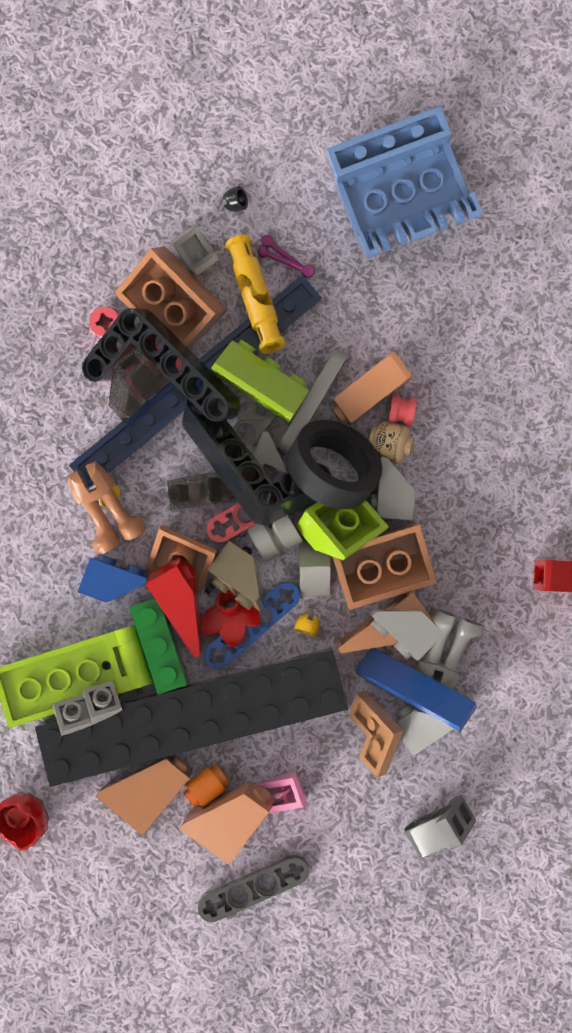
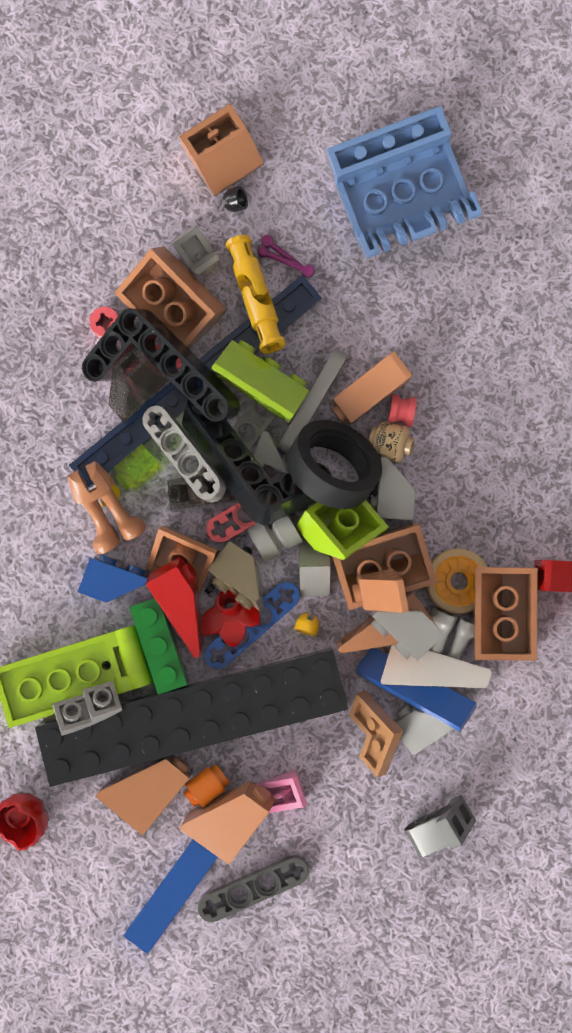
(137, 469): none -> clear neon green brick
(170, 896): none -> blue tile
(181, 455): none -> light grey beam
(221, 150): none -> nougat slope
(381, 592): none -> slope
(433, 670): none -> white sticker
(443, 593): none -> light orange wheel
(505, 613): none -> nougat slope

